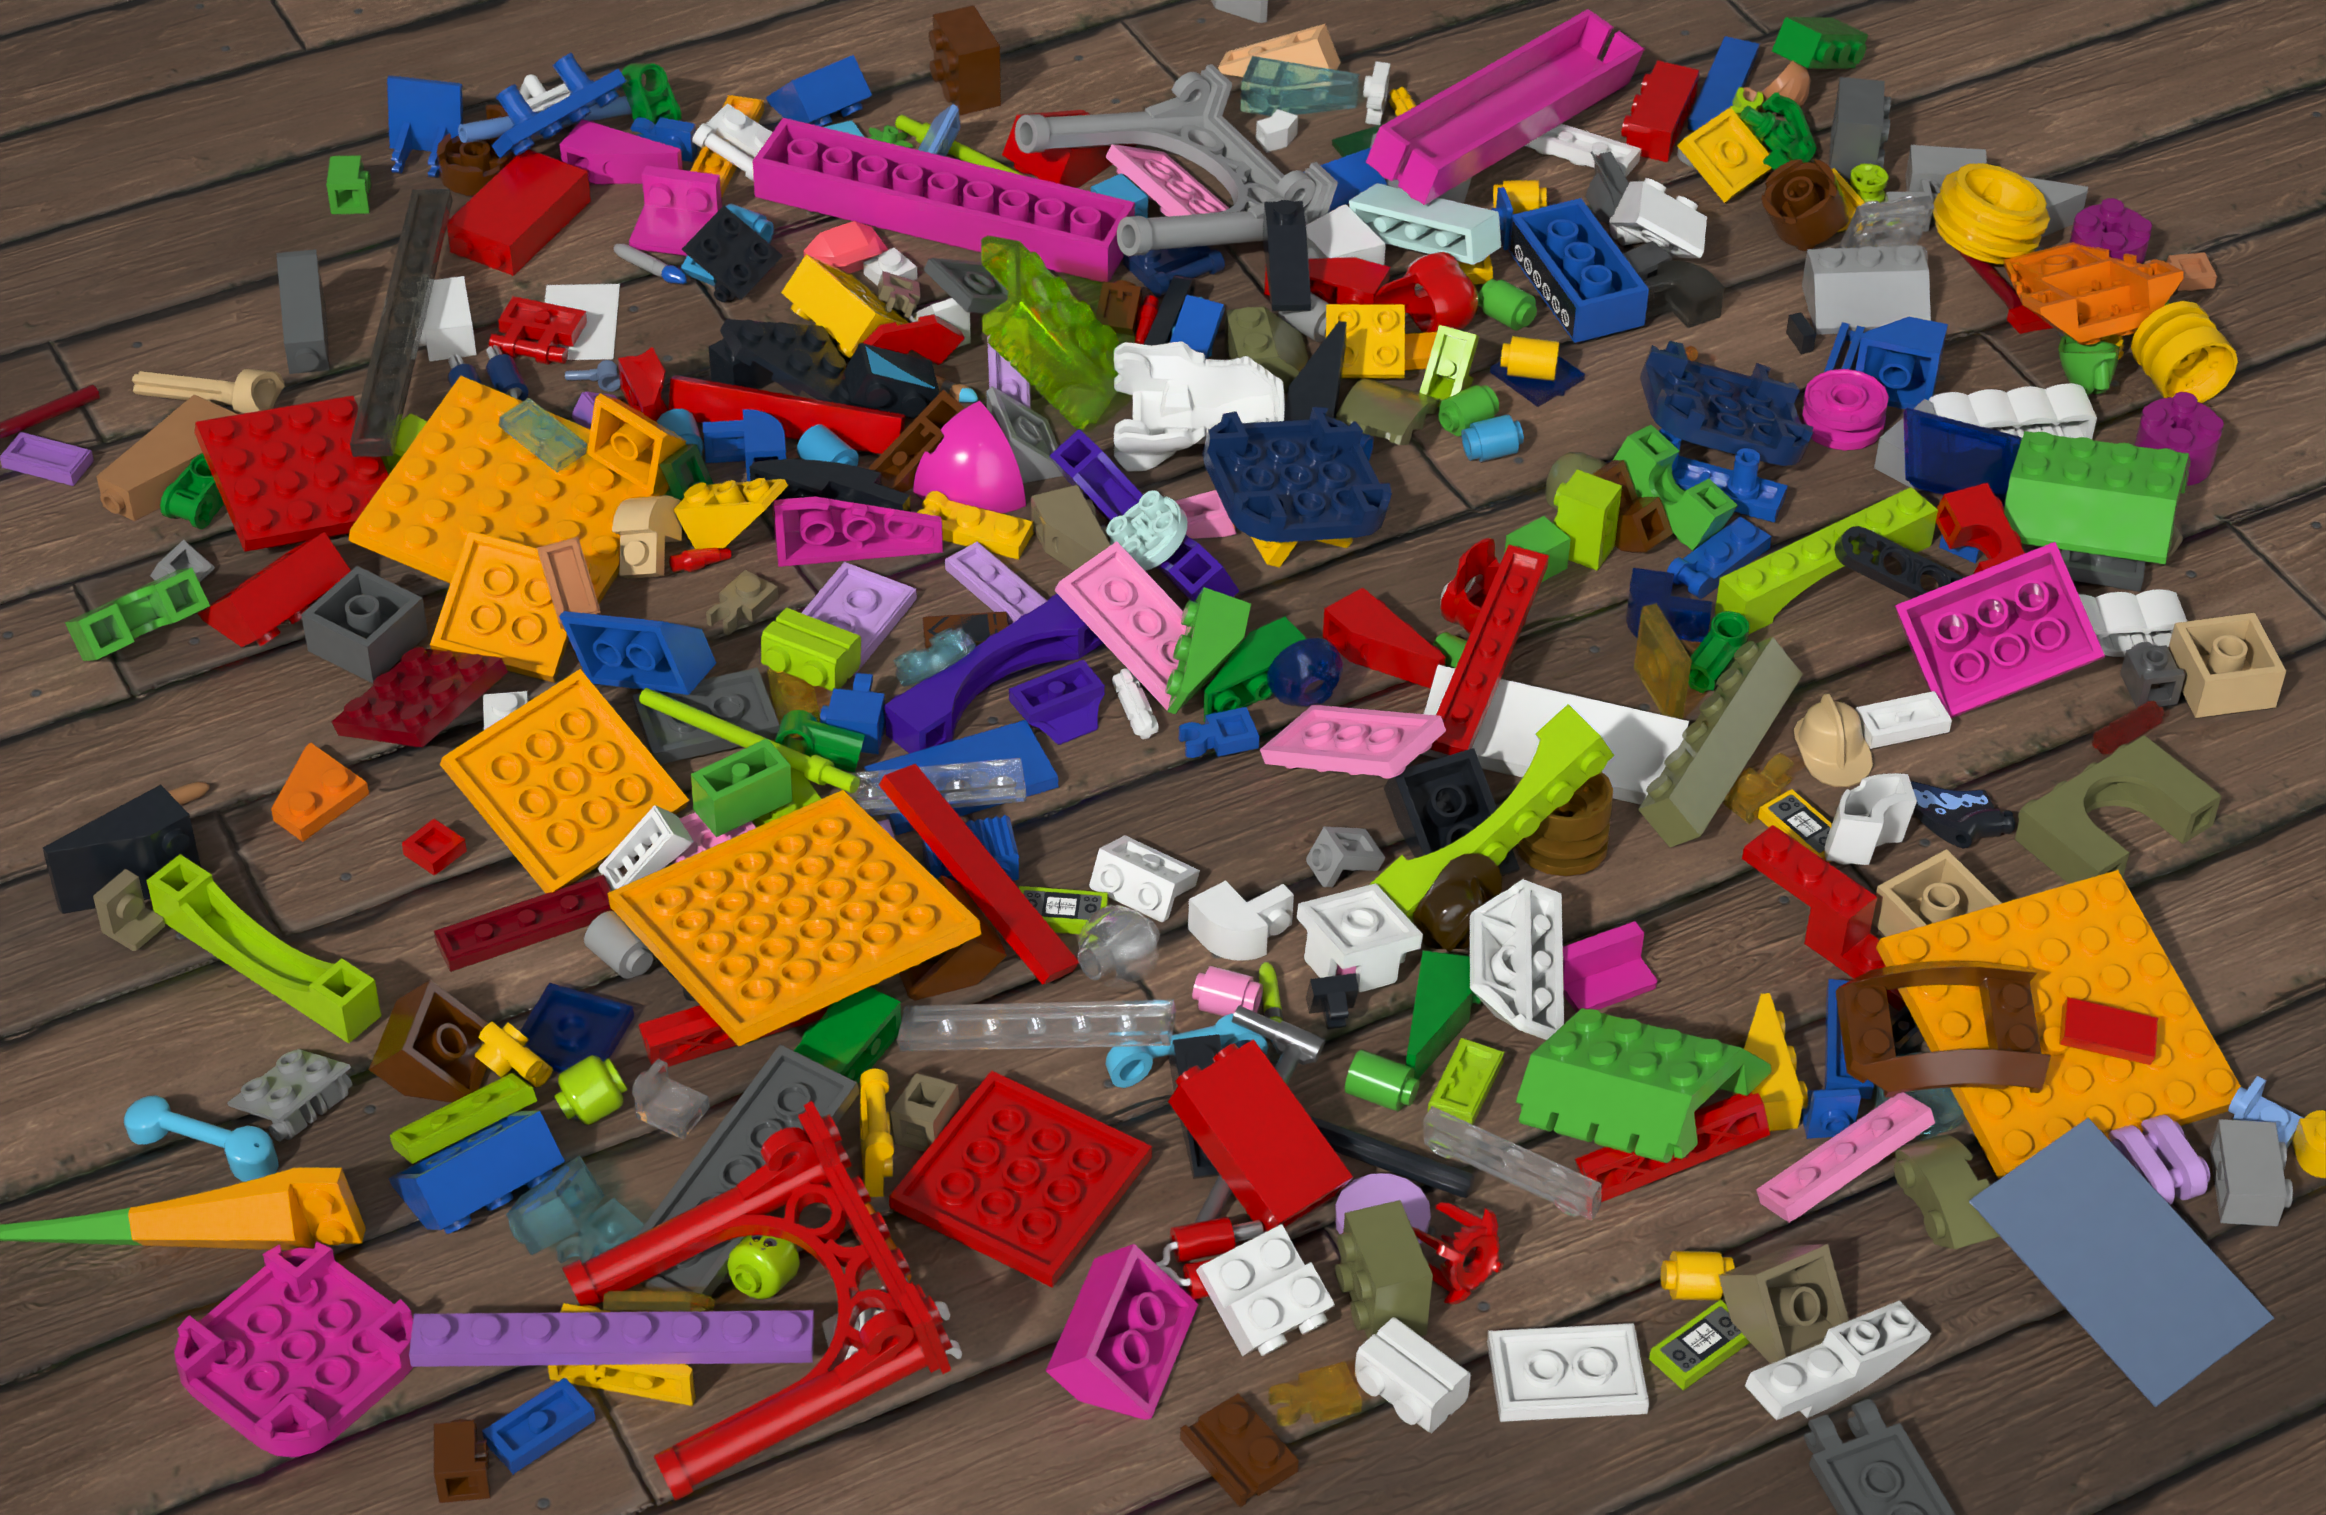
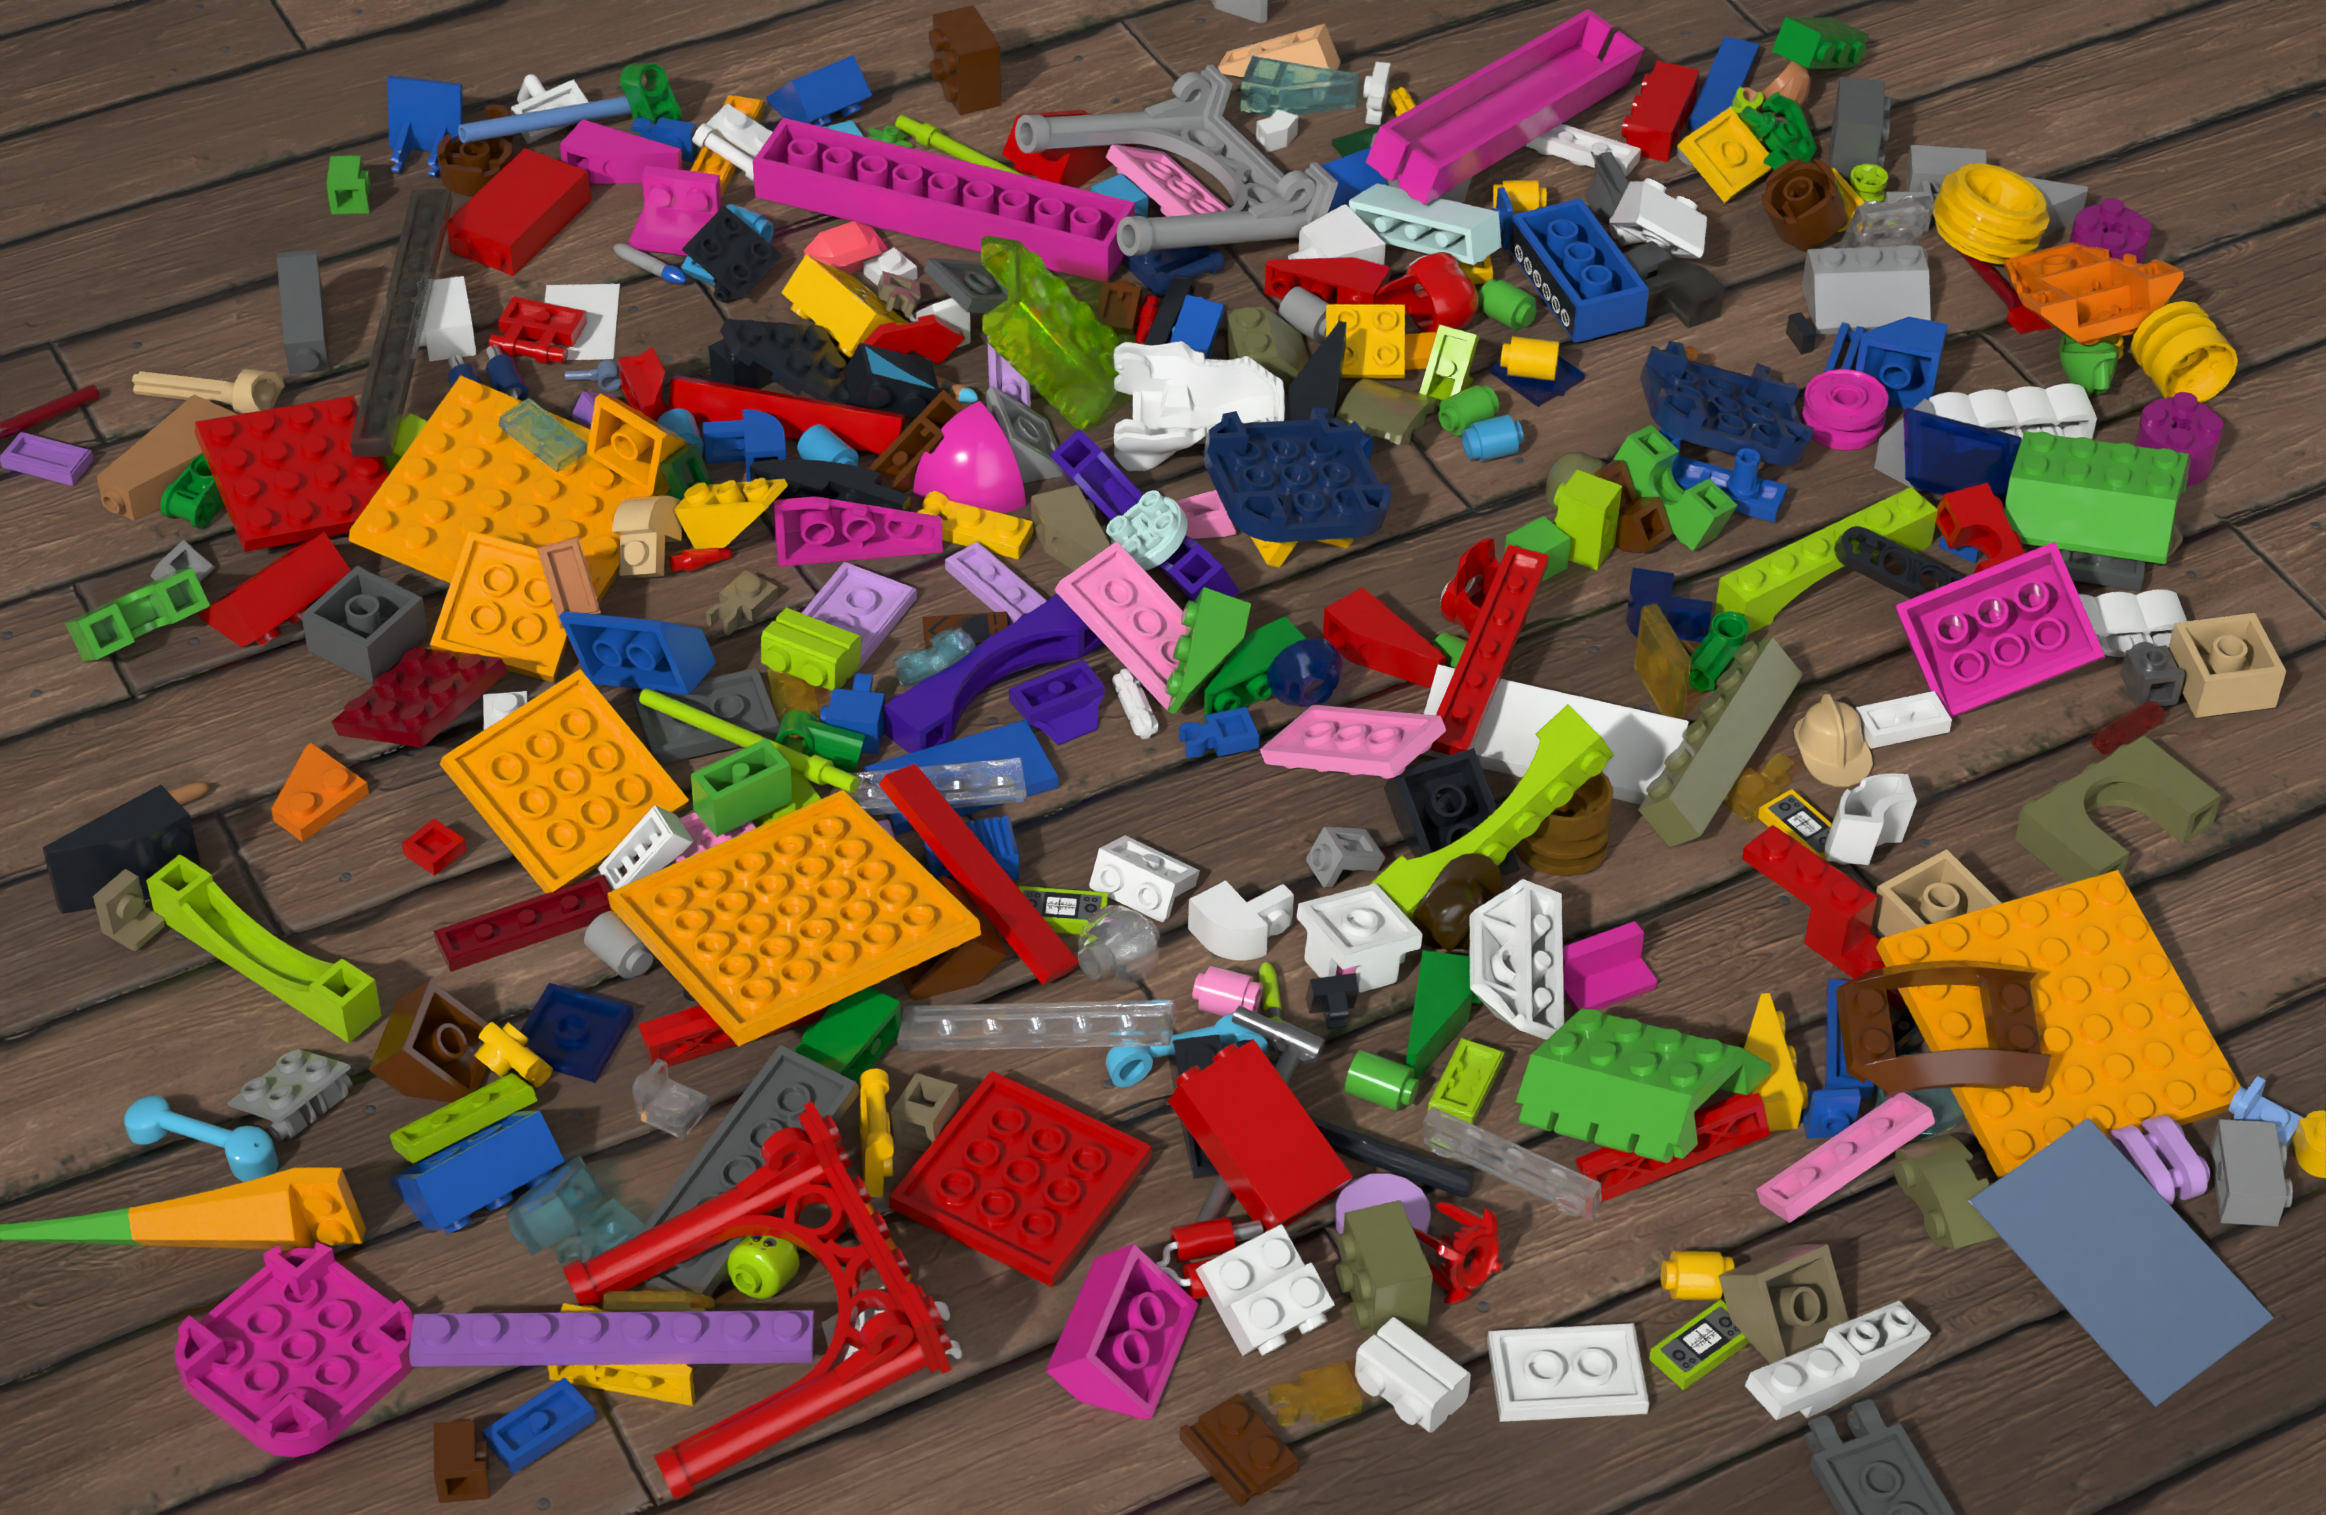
(548, 122): blue plate -> none
(590, 1090): lime head -> none
(942, 132): medium blue slope -> none
(1286, 255): black slope -> none
(1720, 555): blue plate -> none
(1960, 815): black arm -> none
(2108, 1031): red tile -> none
(2196, 270): nougat plate -> none

